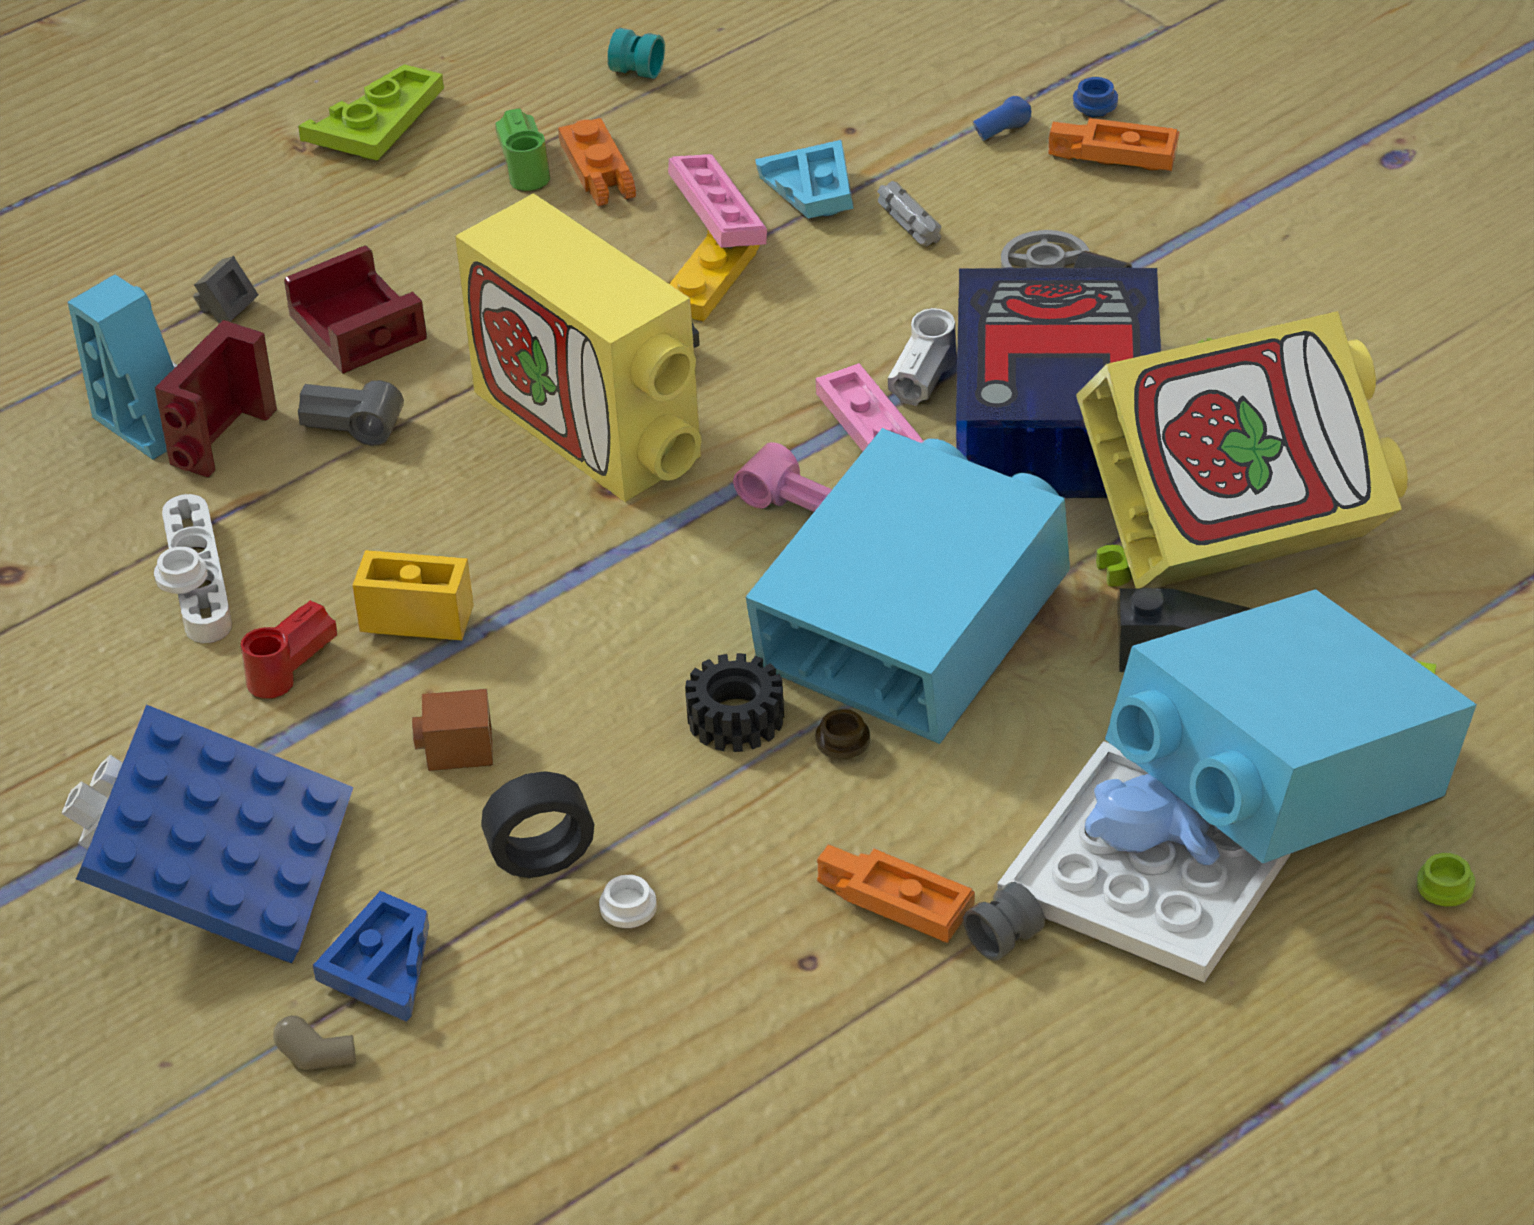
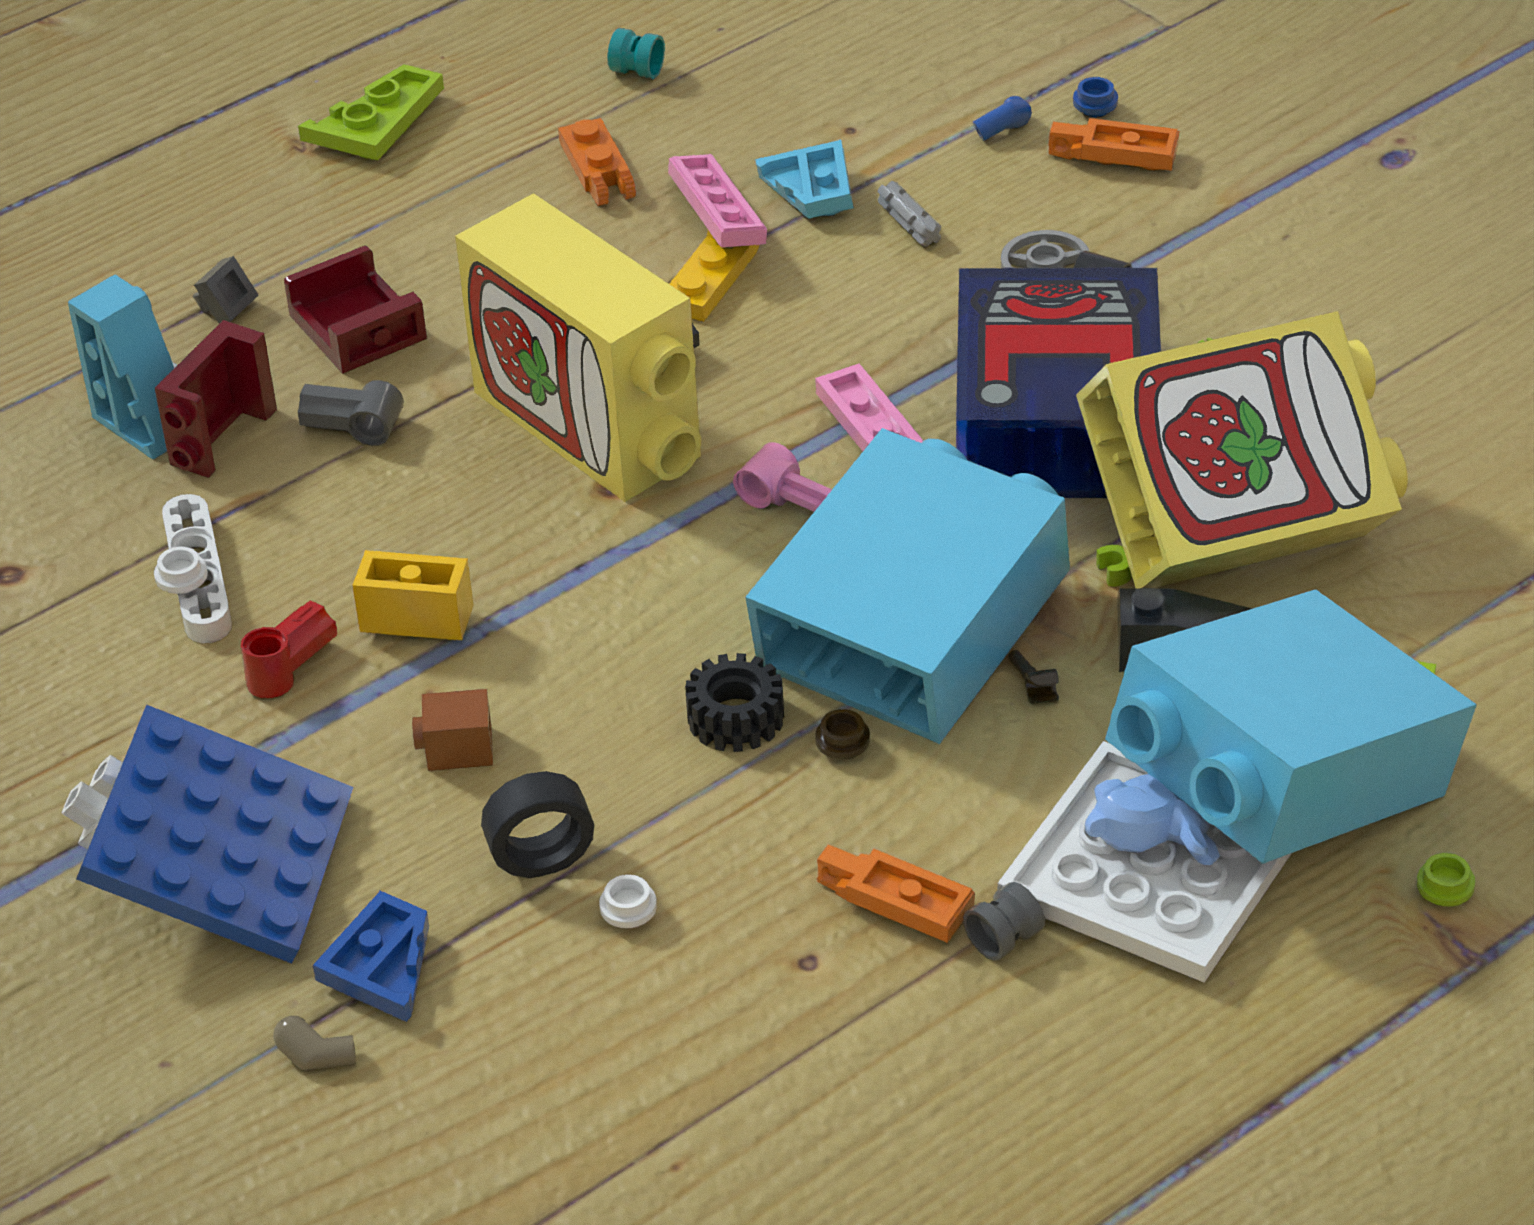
(523, 150): bright green piece -> none
(925, 356): white piece -> none
(1039, 684): none -> dark brown hand

